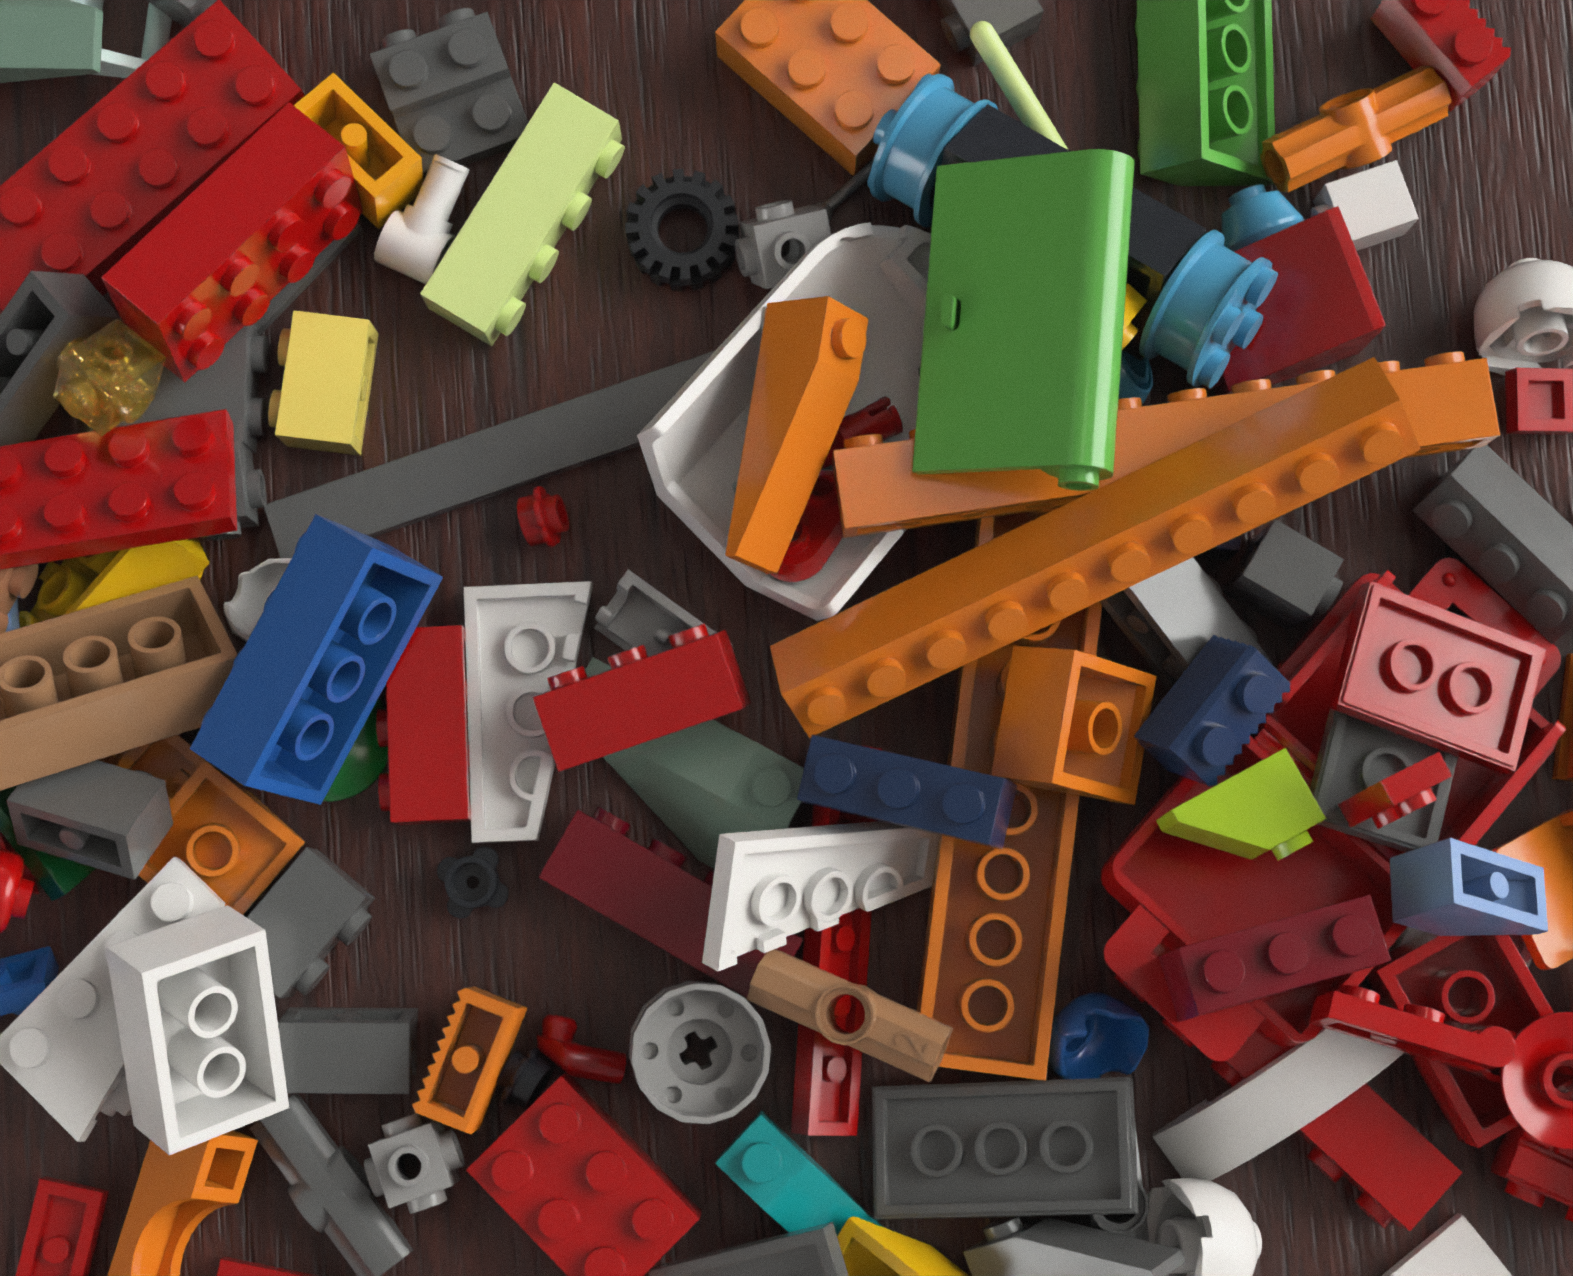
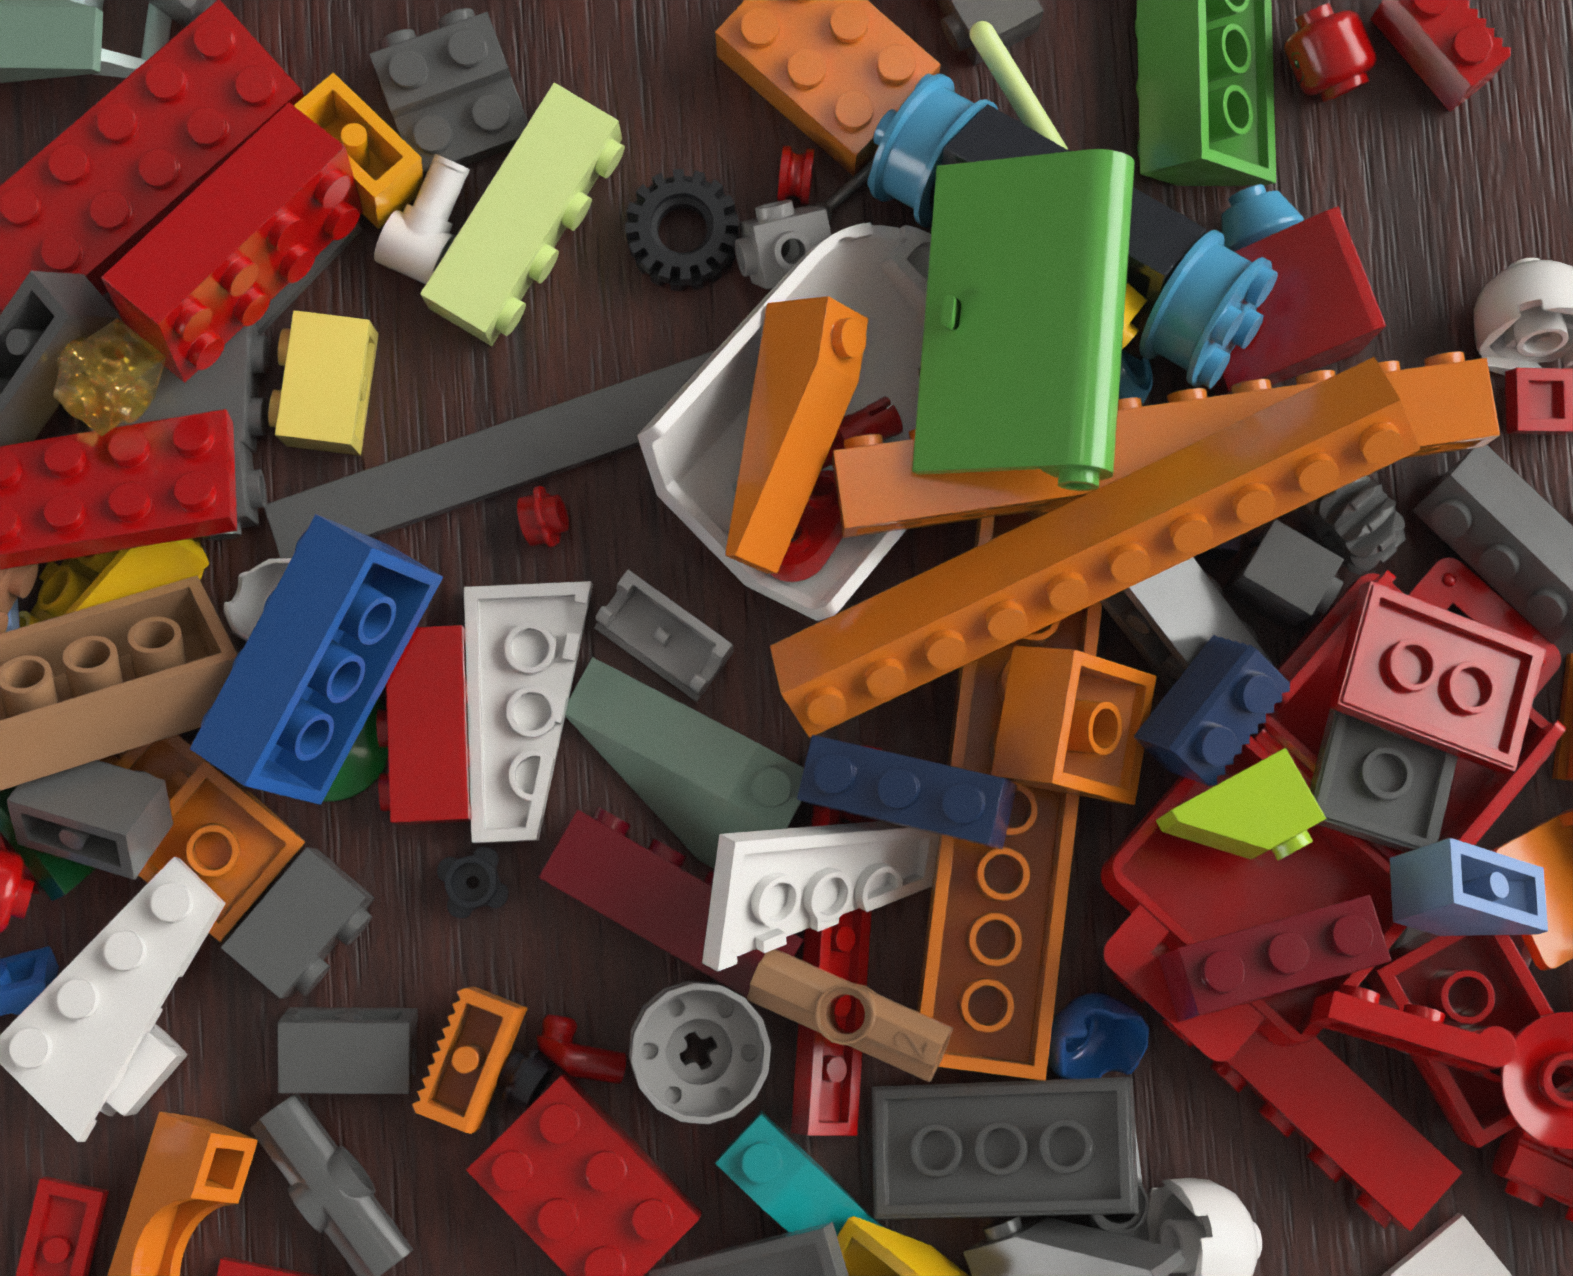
(198, 1028): white brick -> none
(439, 1159): light grey brick -> none
(641, 697): red brick -> none
(796, 174): none -> red bush
(1271, 1104): white slope -> none
(1329, 52): none -> red head
(1355, 128): orange piece -> none
(1355, 524): none -> dark grey gear
(1372, 204): white brick -> none
(1397, 794): red plate -> none

